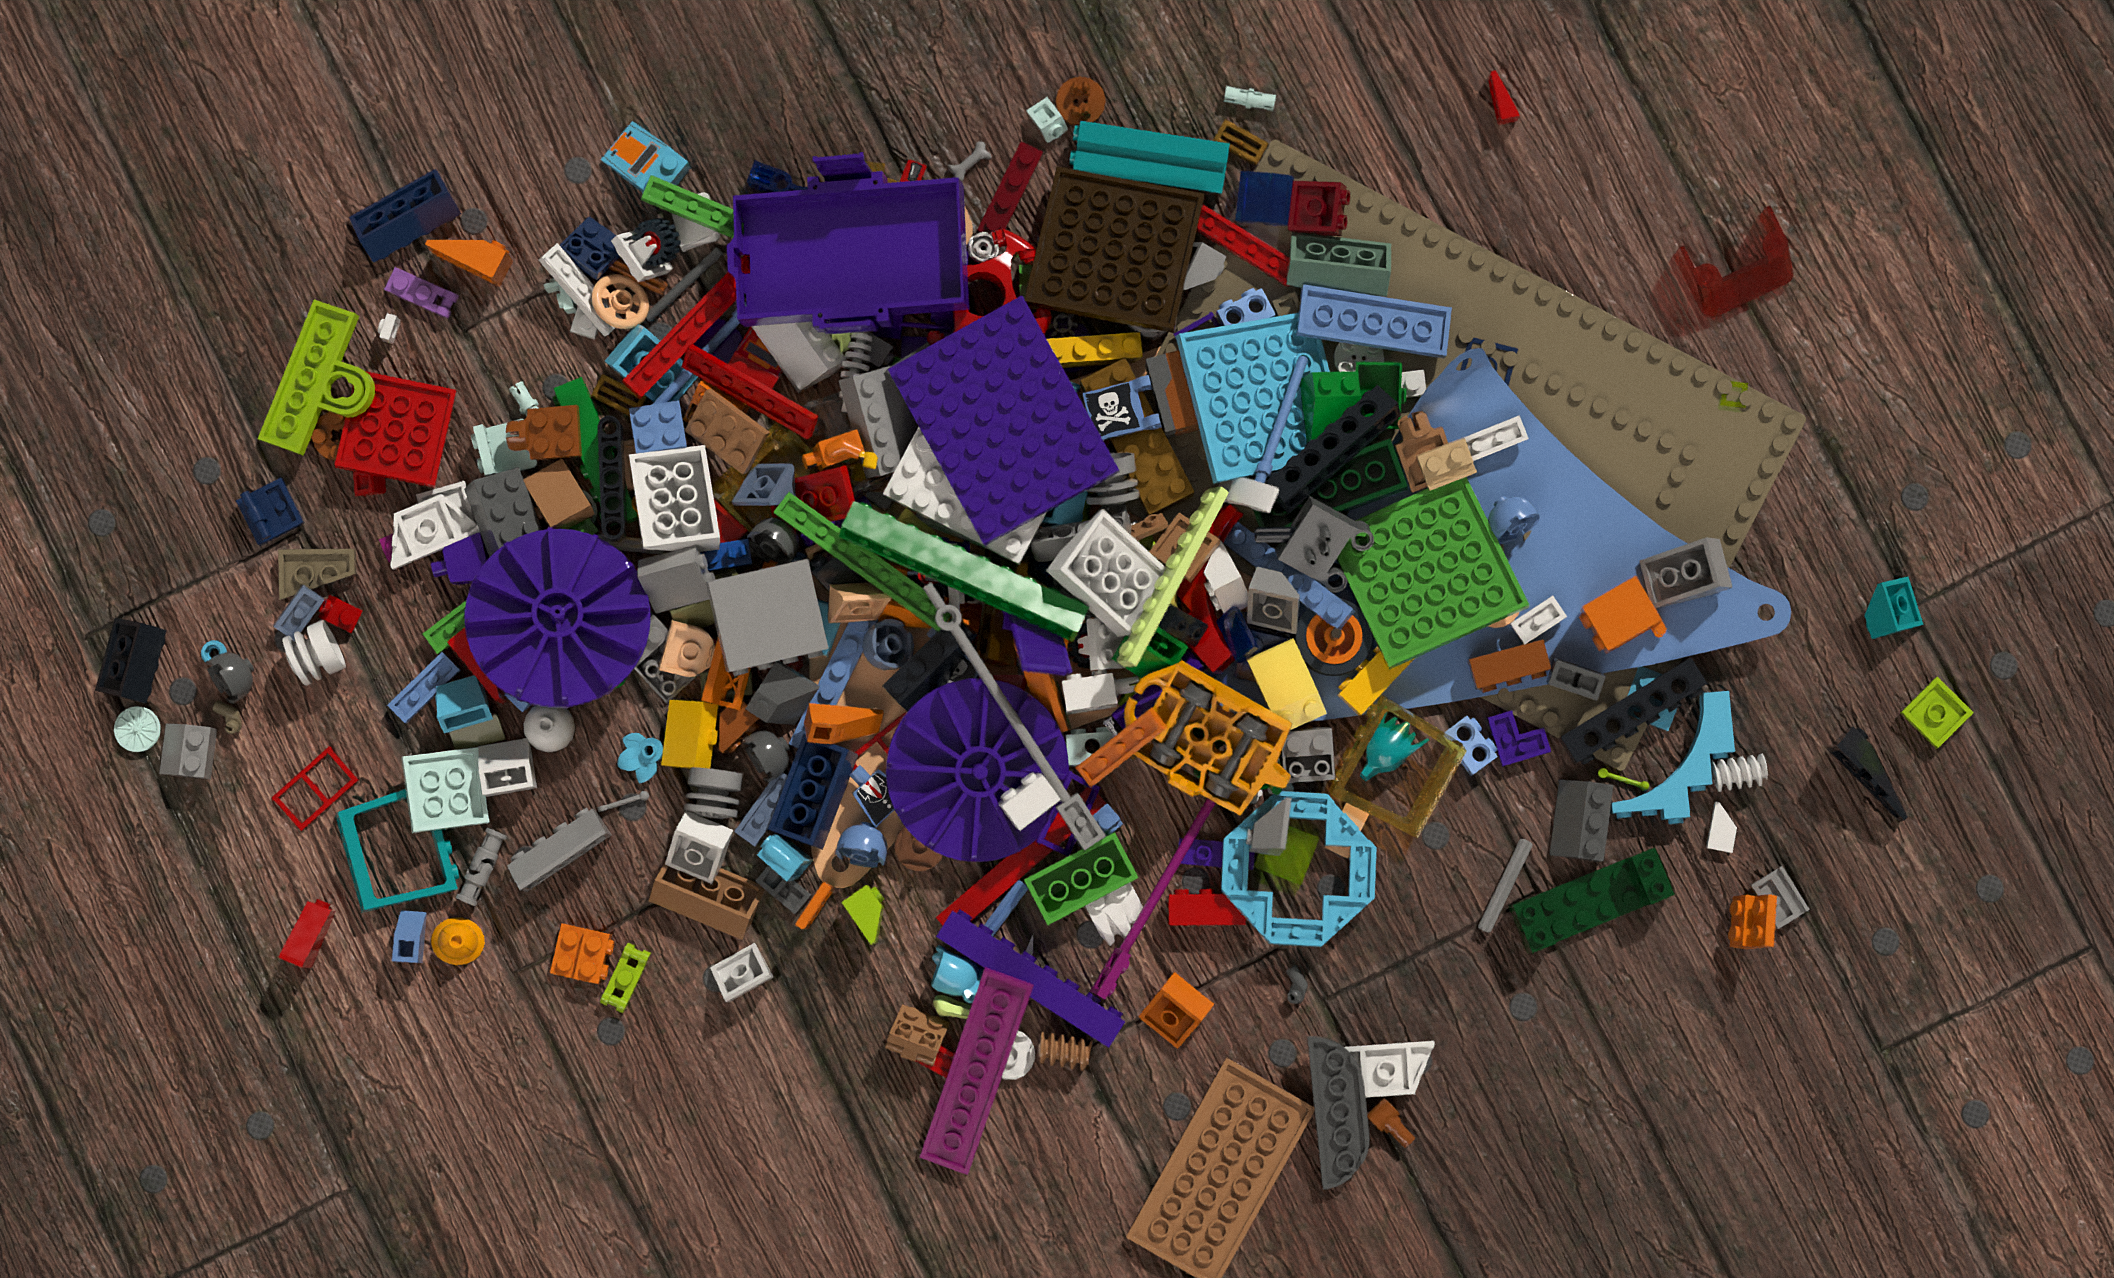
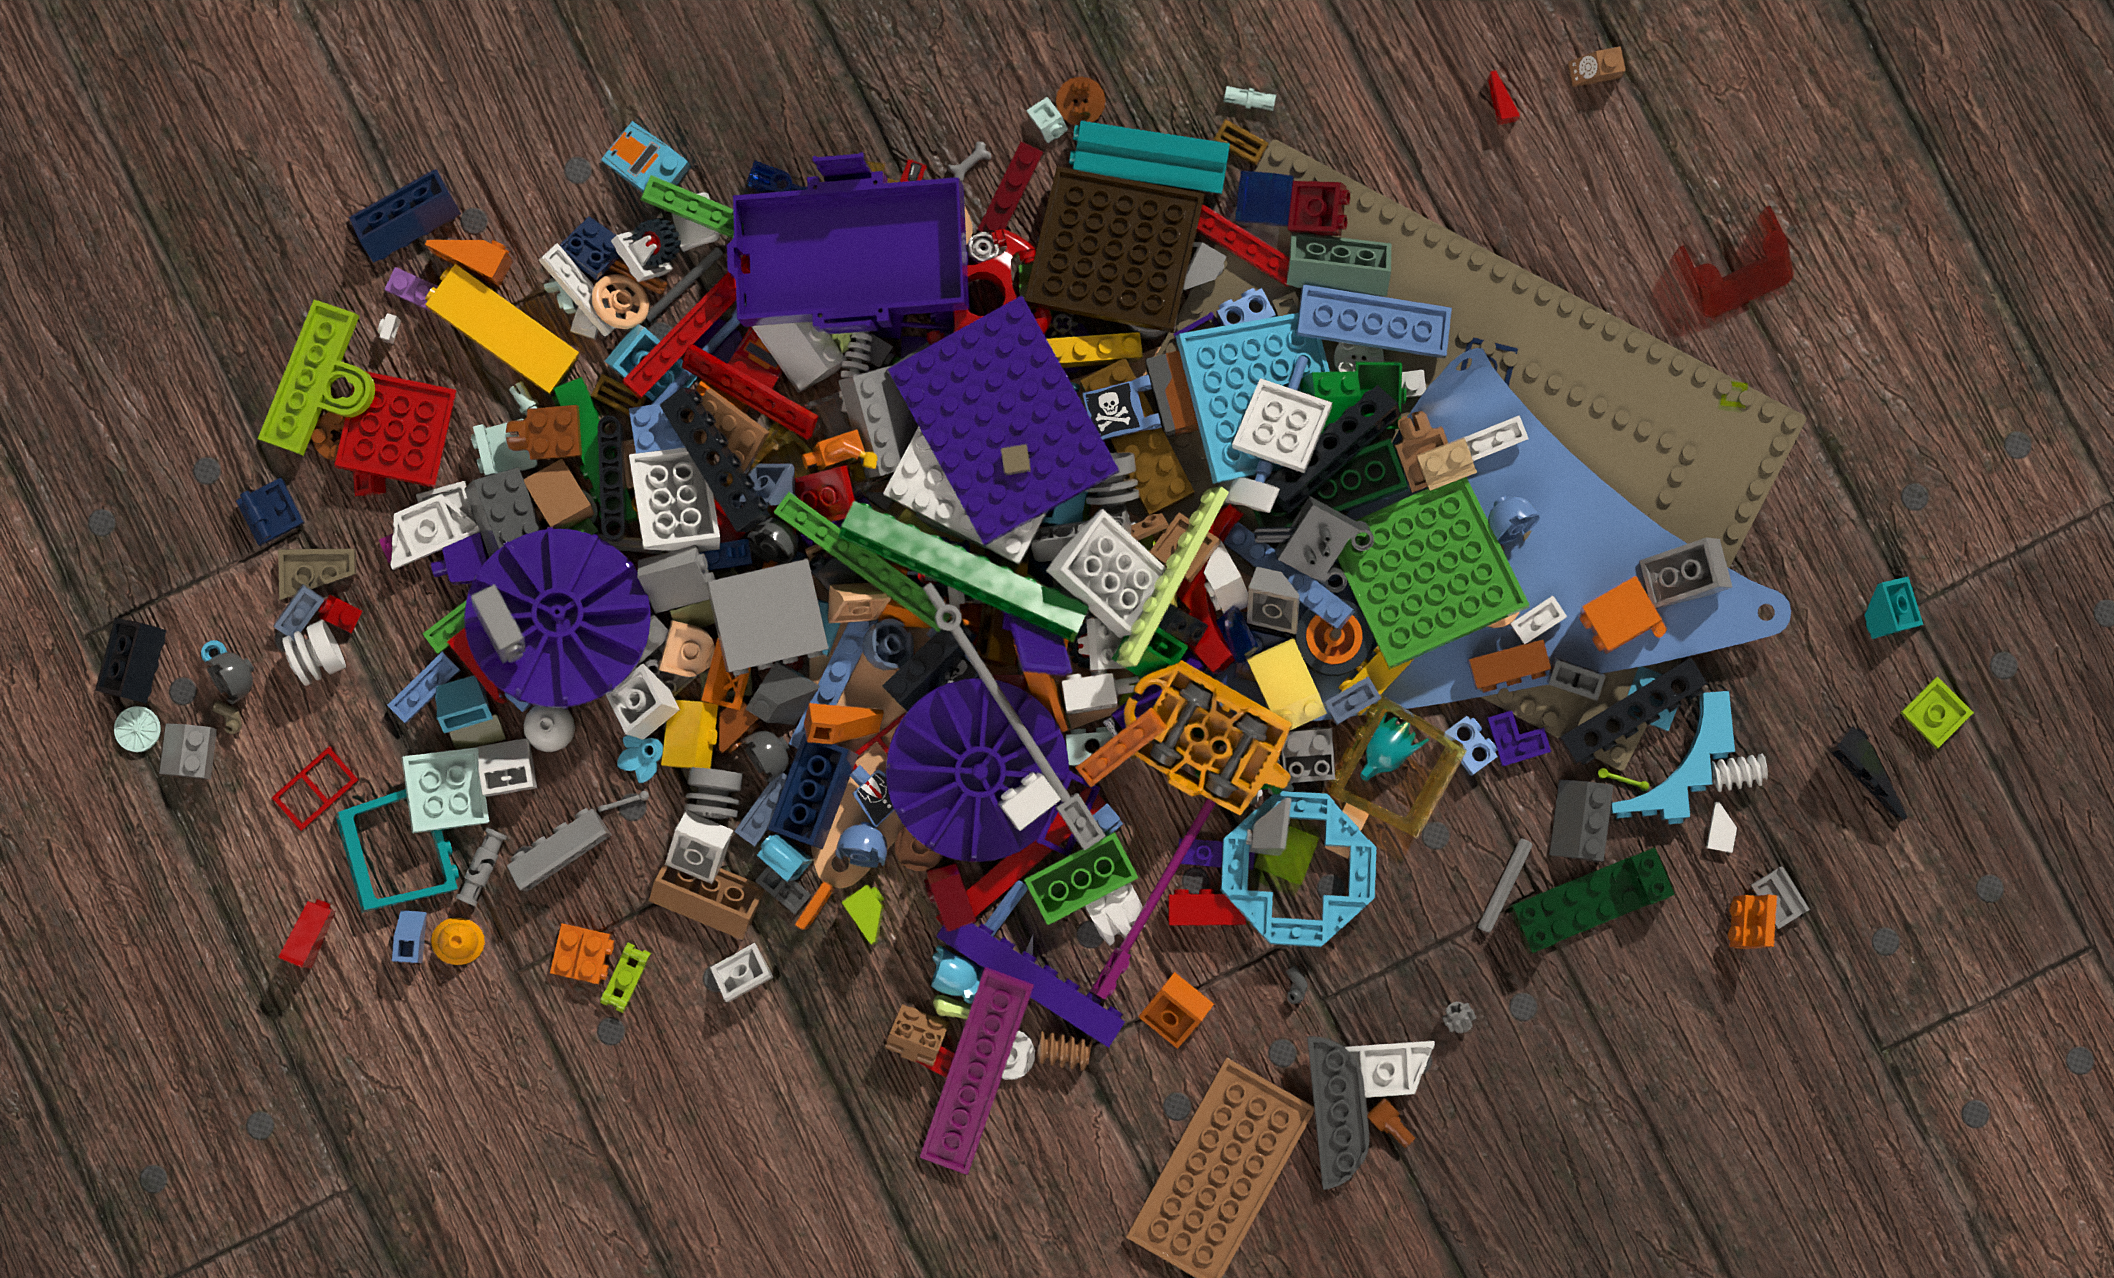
(498, 624): none -> light grey brick
(501, 329): none -> yellow brick
(642, 703): none -> white slope
(677, 410): none -> black brick
(947, 889): none -> dark red wedge
(1016, 459): none -> dark tan tile
(1282, 425): none -> white plate
(1352, 700): none -> sand blue plate
(1459, 1017): none -> light grey gear
(1597, 67): none -> medium nougat slope

